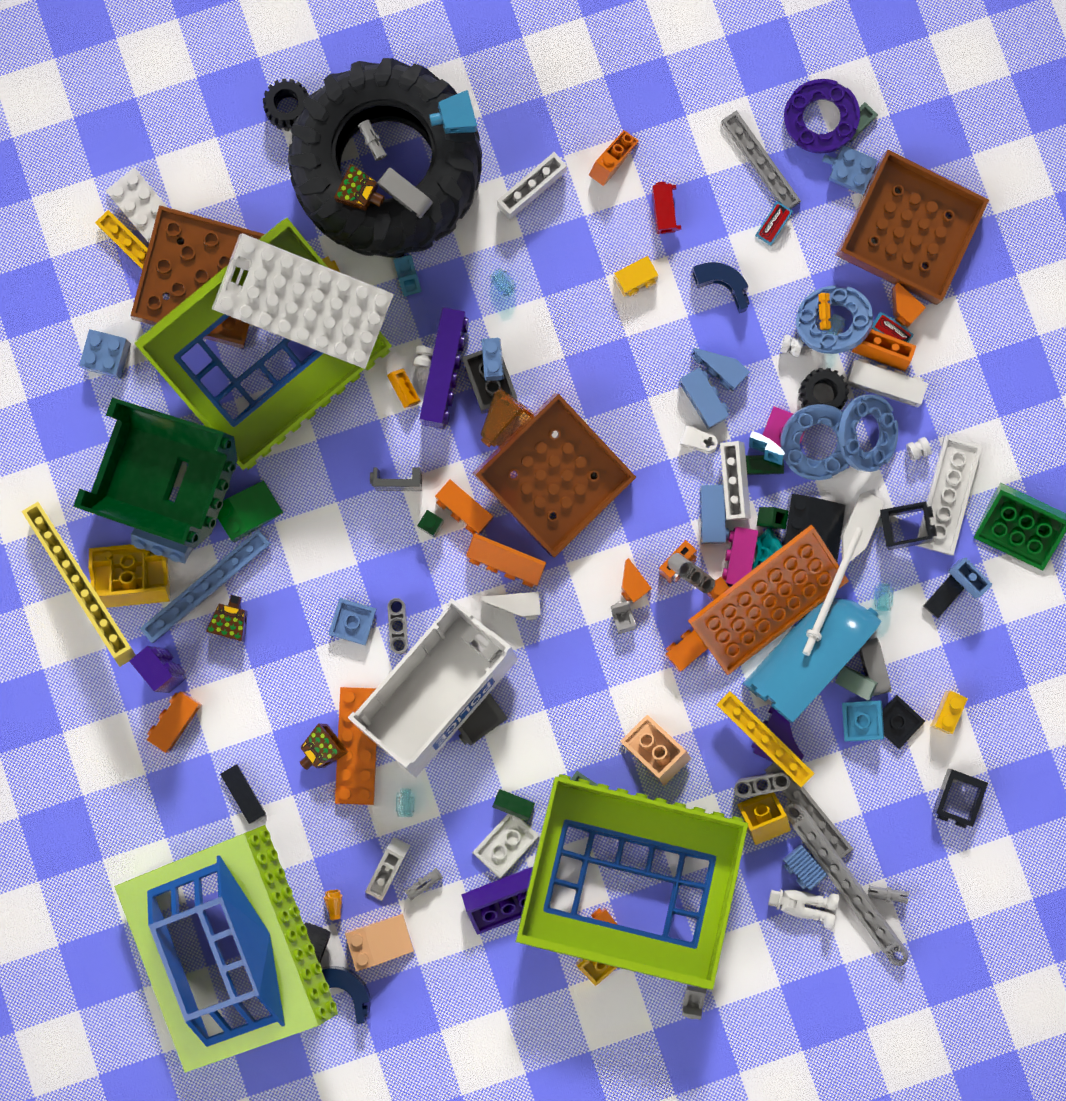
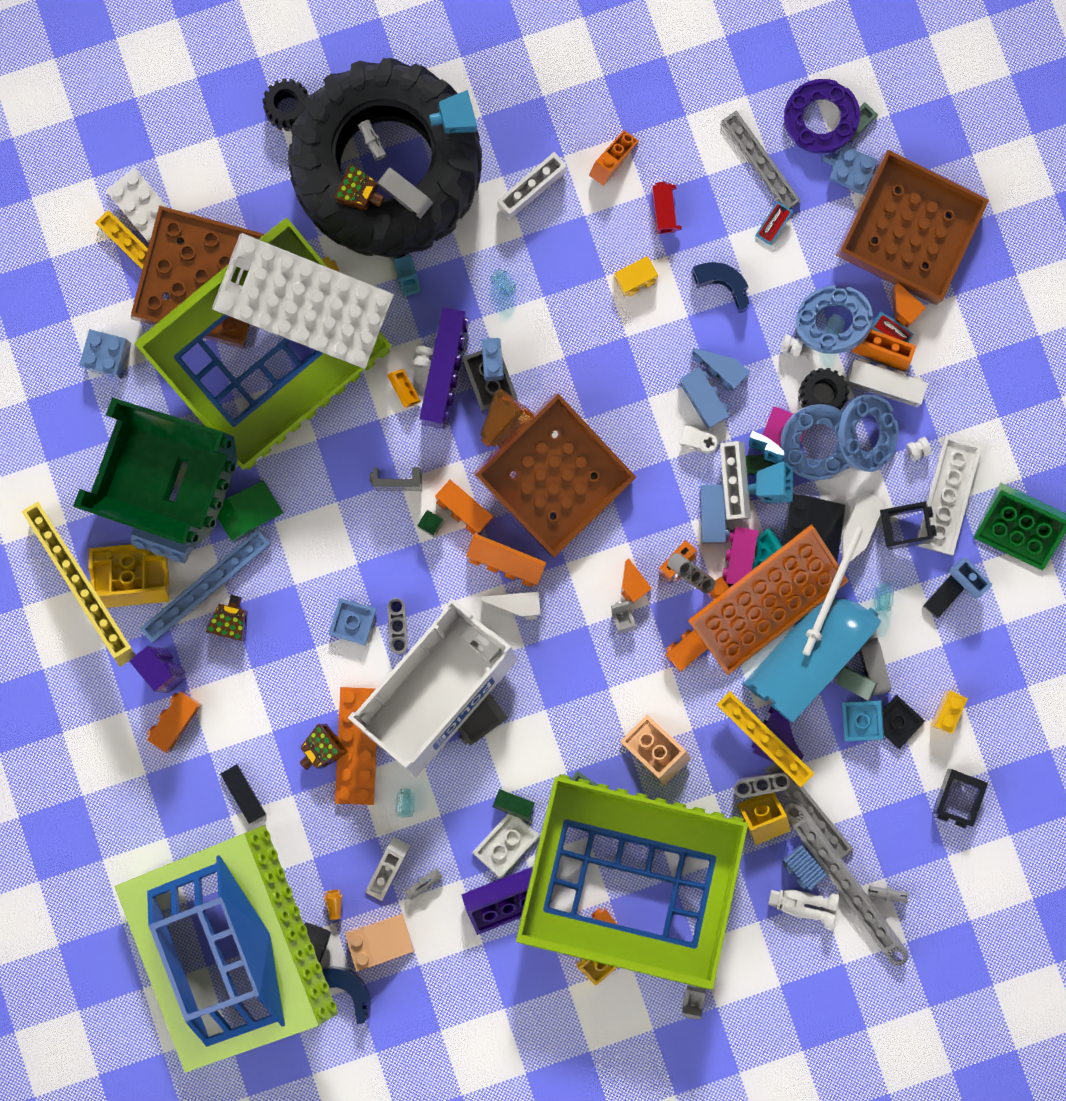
(772, 518): dark green brick -> none
(774, 484): none -> dark azure torso
(824, 311): light orange axle -> none

